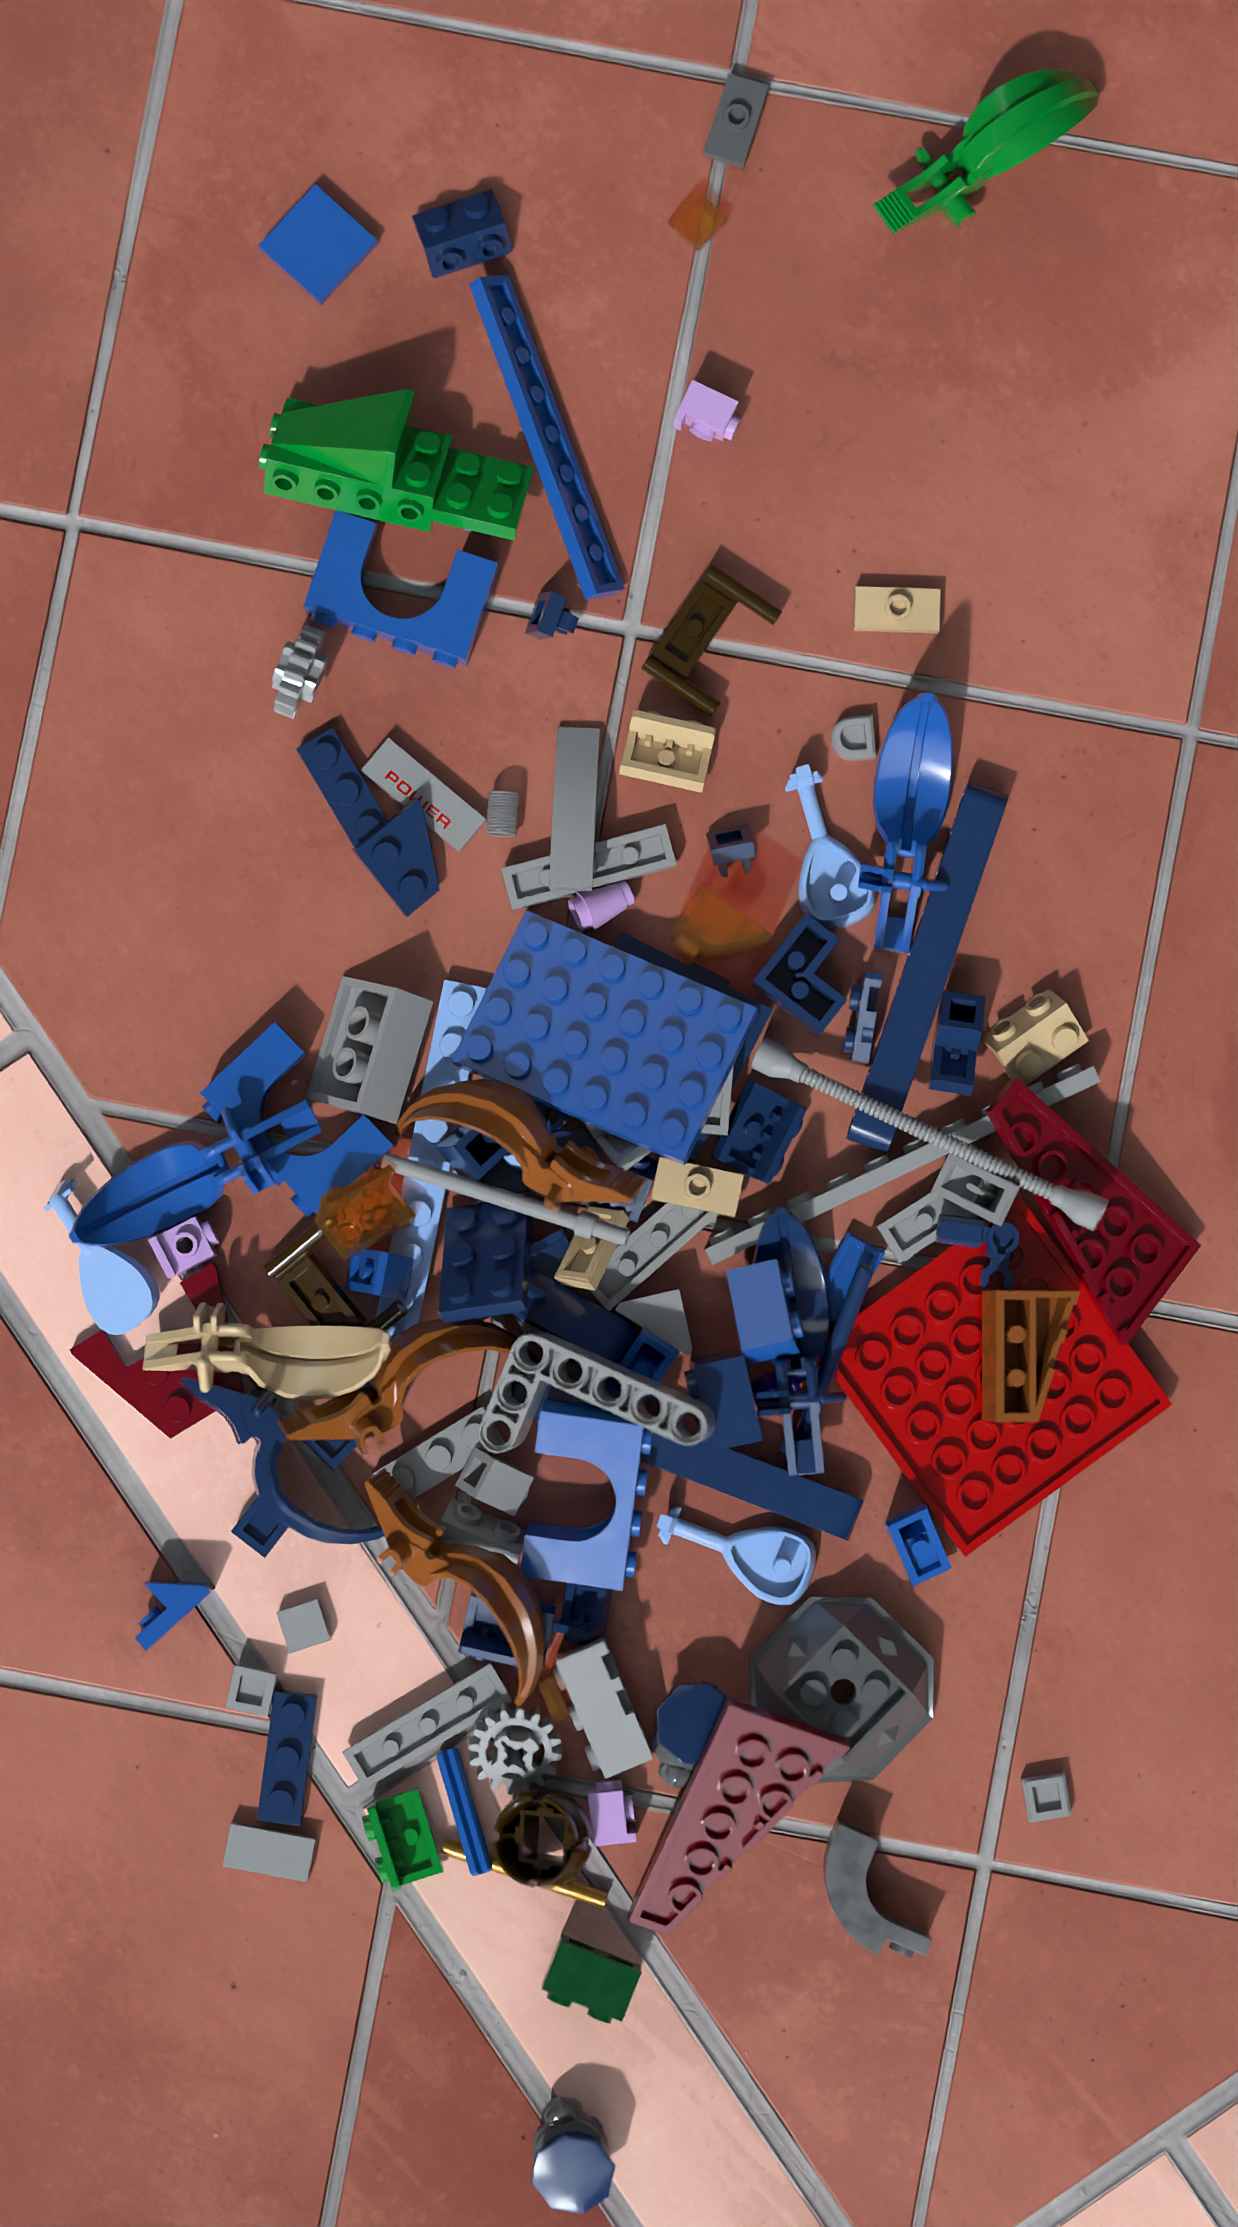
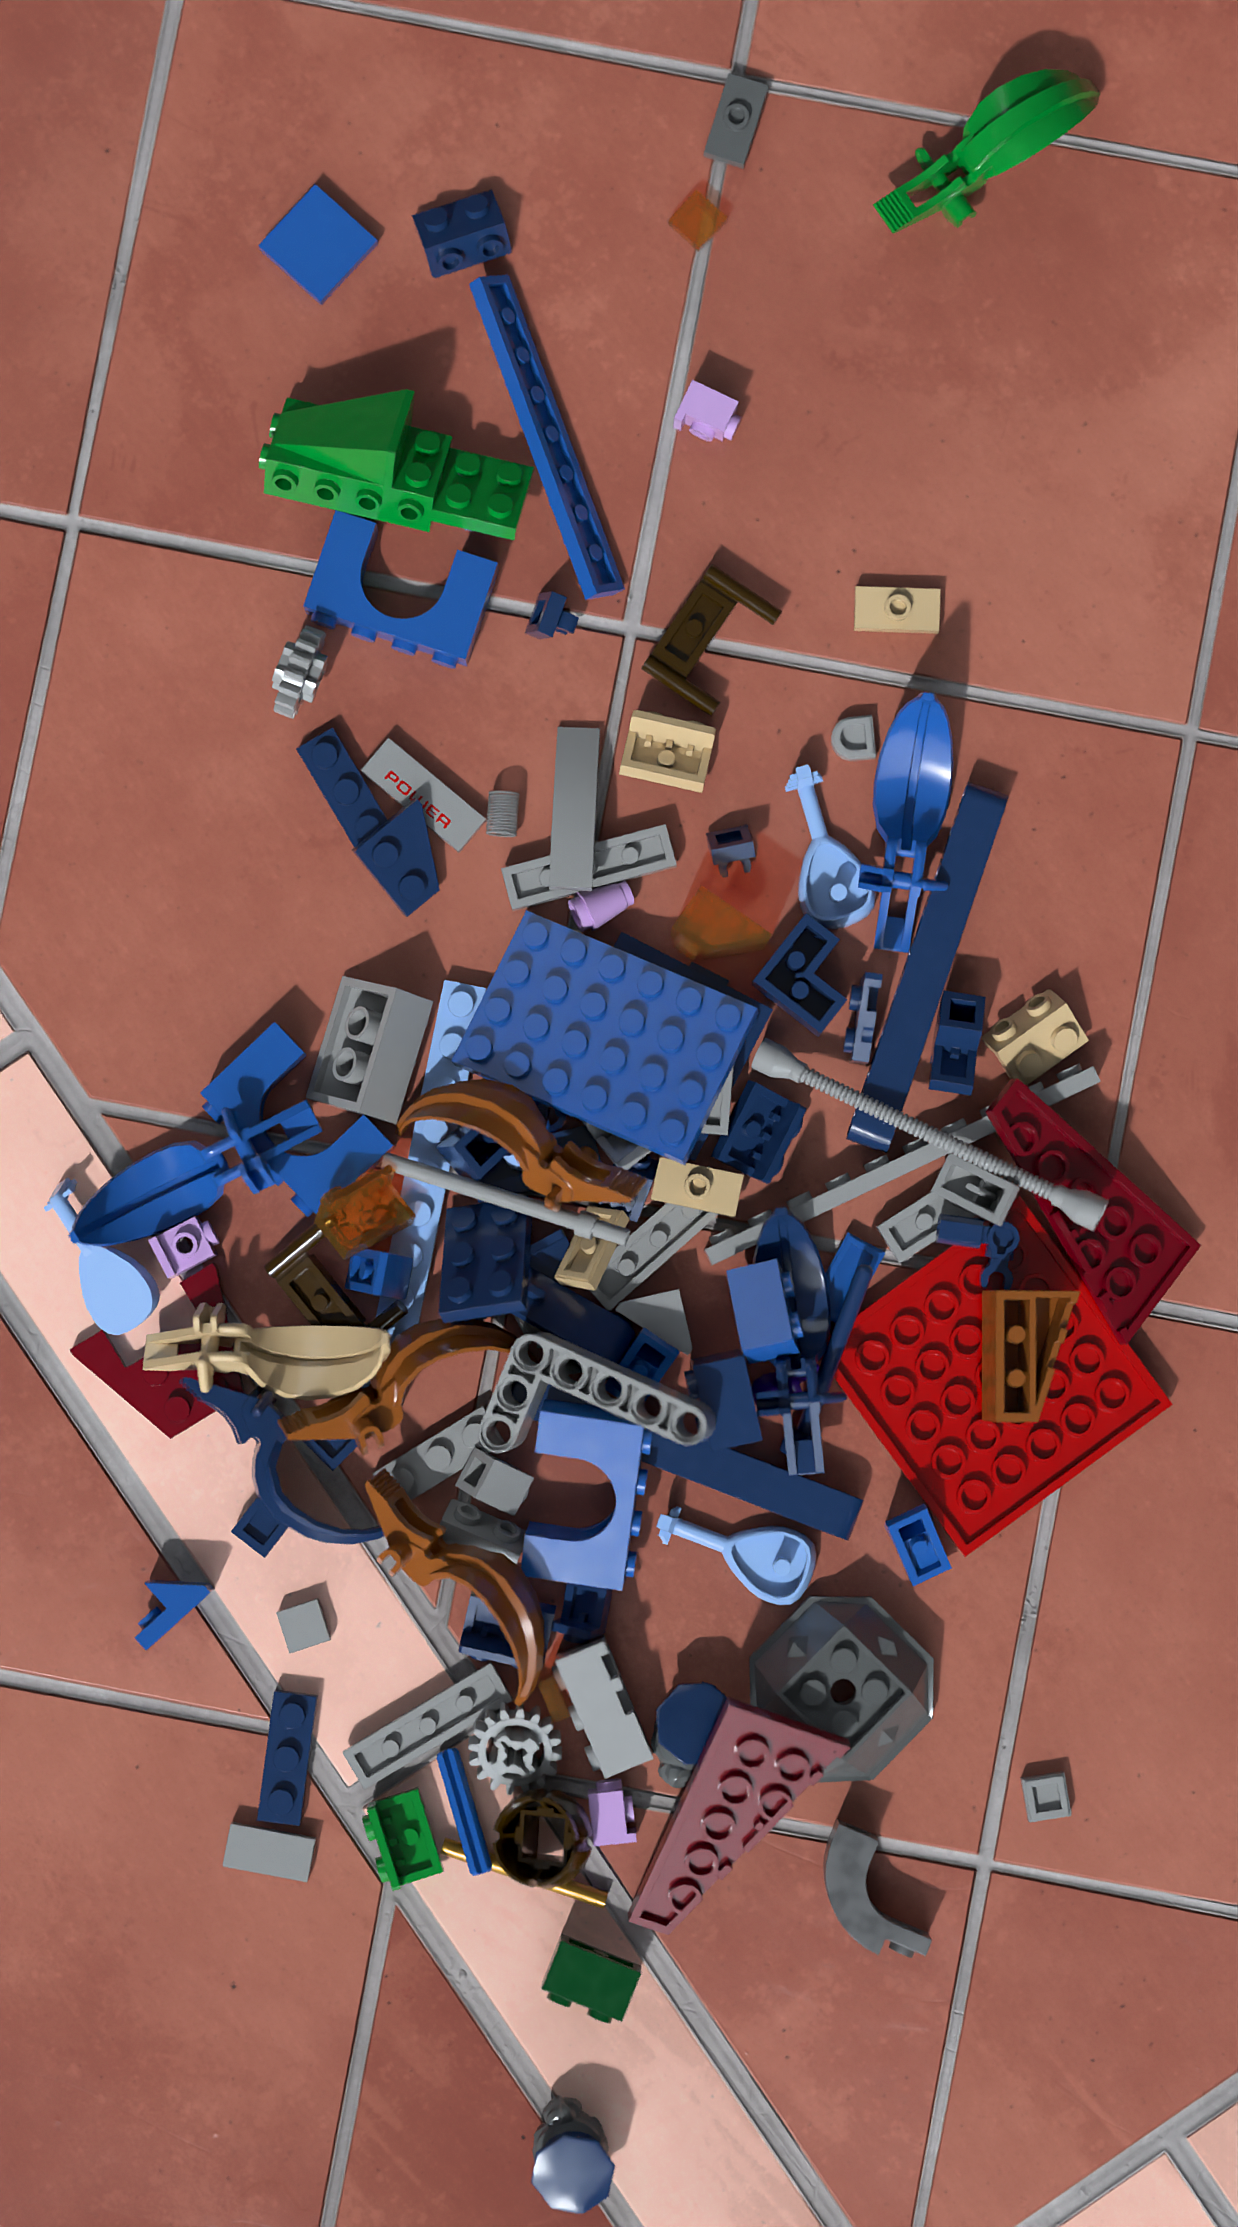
(251, 1690): light grey plate -> none

